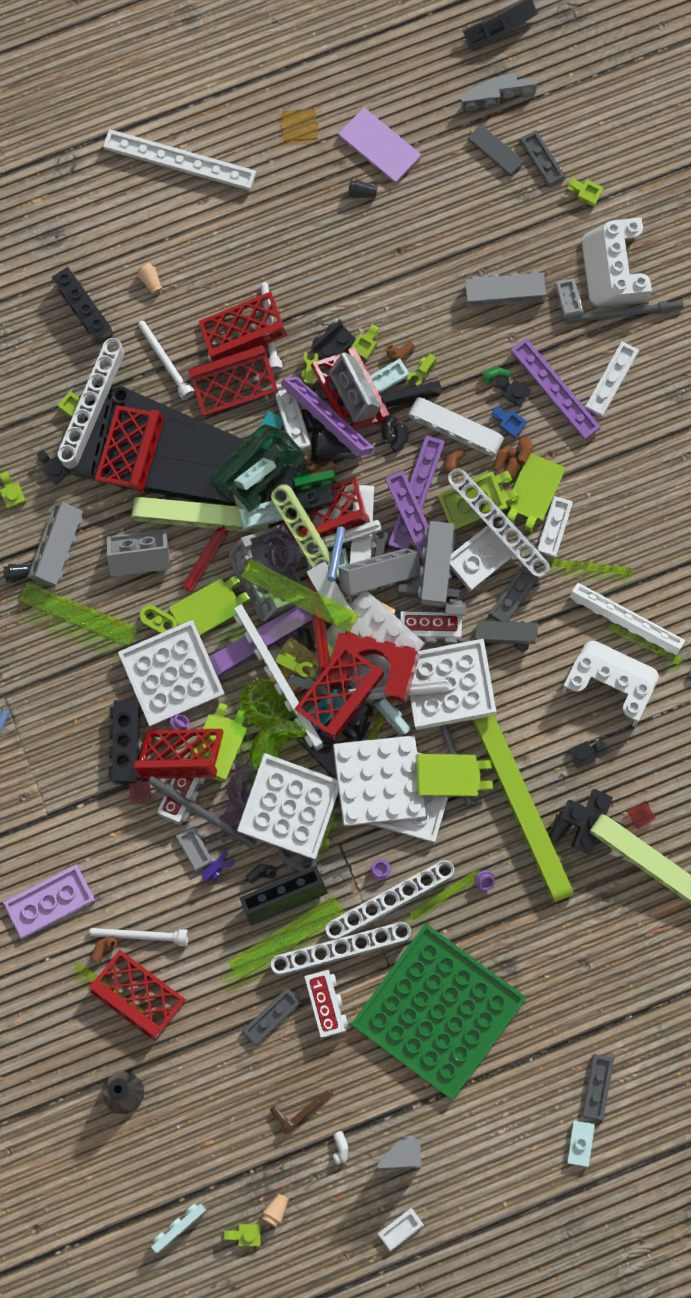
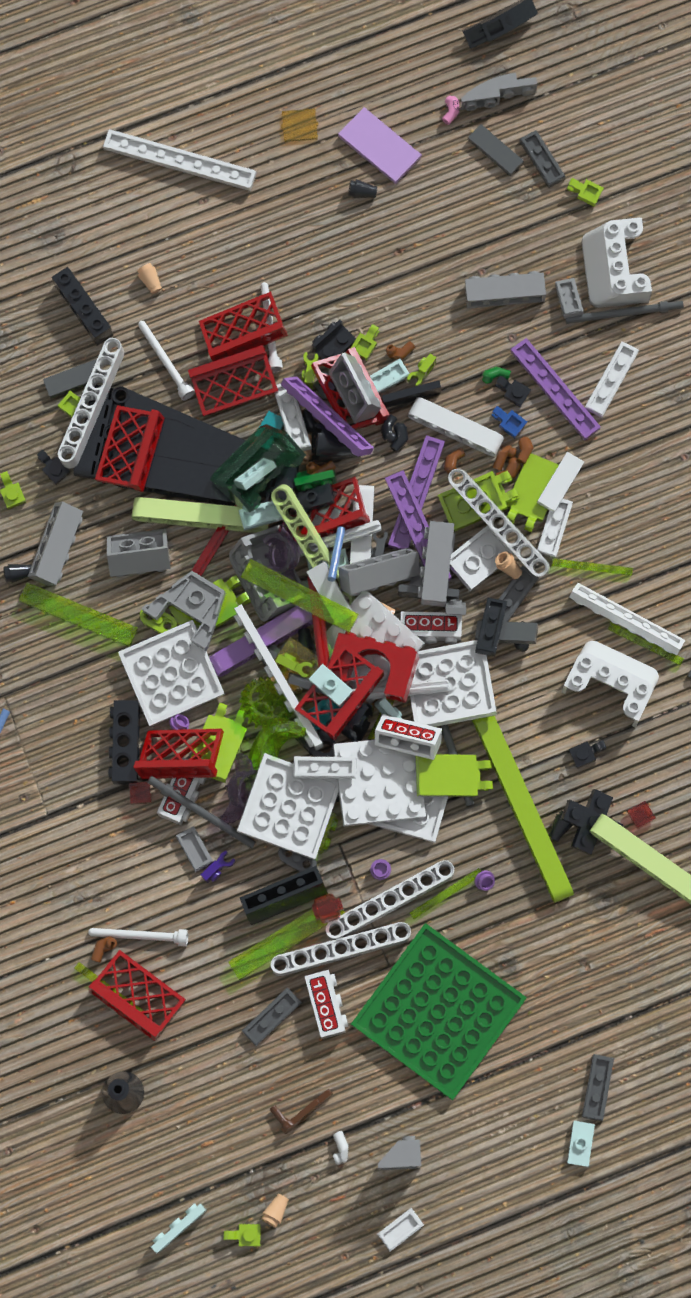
(49, 902): lavender tile -> none
(69, 379): none -> dark grey tile
(196, 599): none -> light grey wing
(261, 870): black arm -> none
(325, 767): none -> white tile
(327, 908): none -> clear red head
(331, 685): none -> light aqua plate
(408, 736): none -> white brick
(453, 107): none -> bright pink arm
(491, 627): none -> black tile
(507, 564): none -> light nougat cone
(560, 482): none -> white tile

